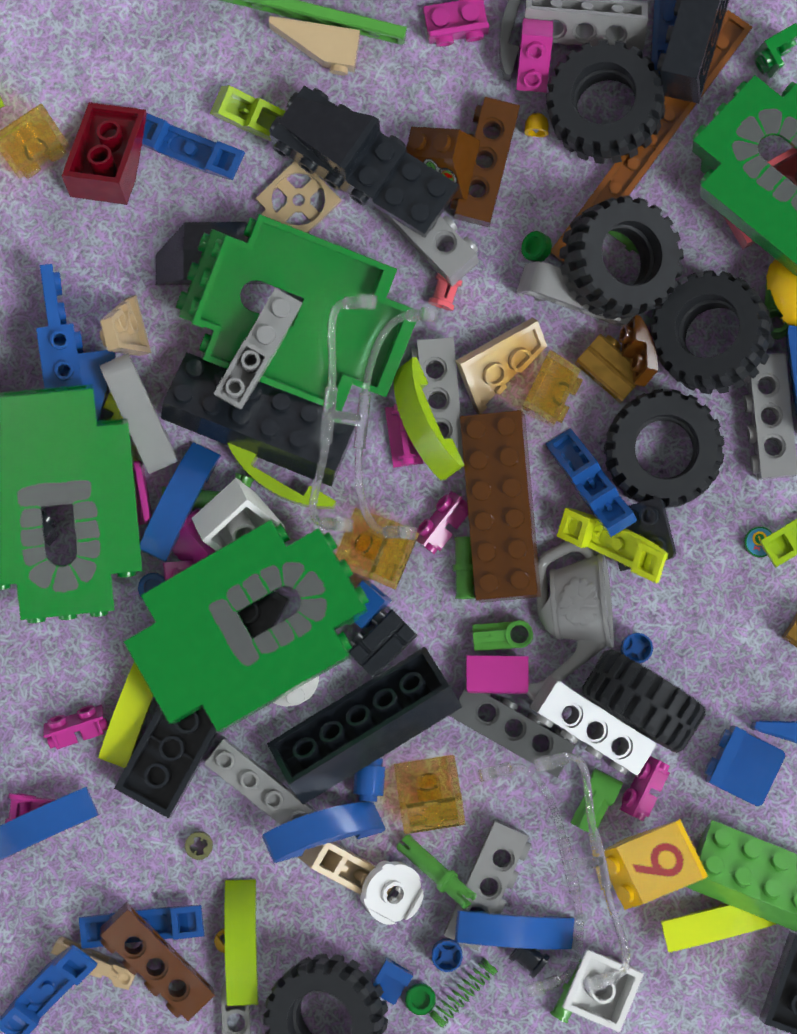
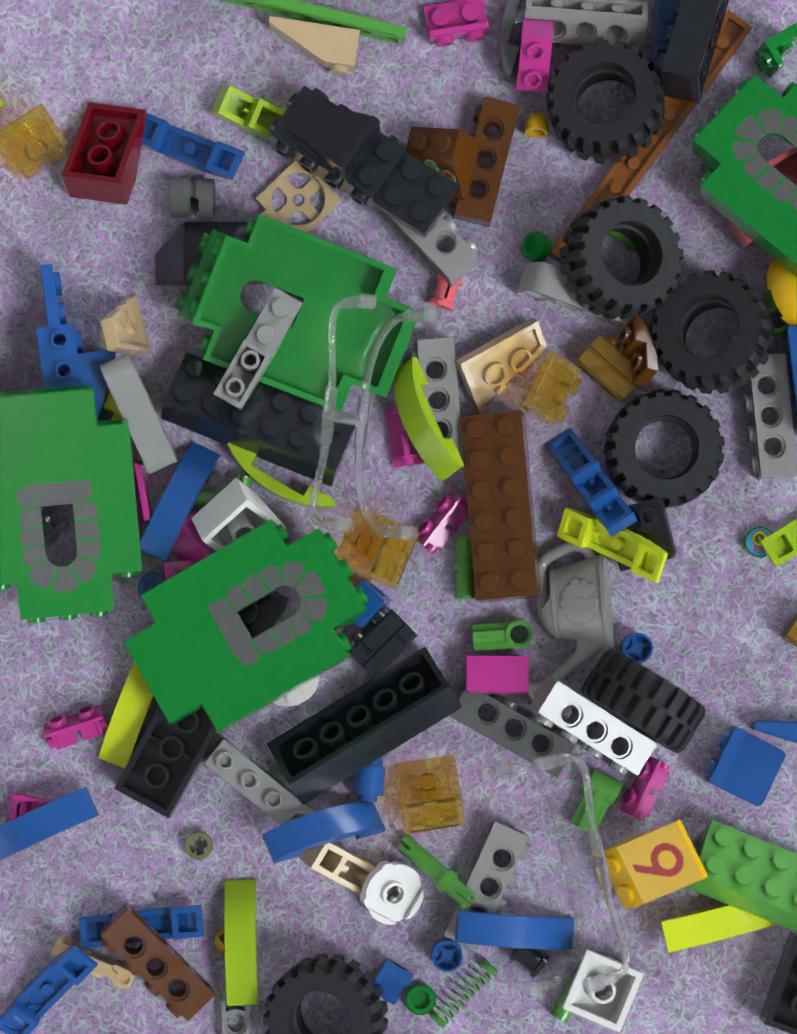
(182, 196): none -> dark grey wheel

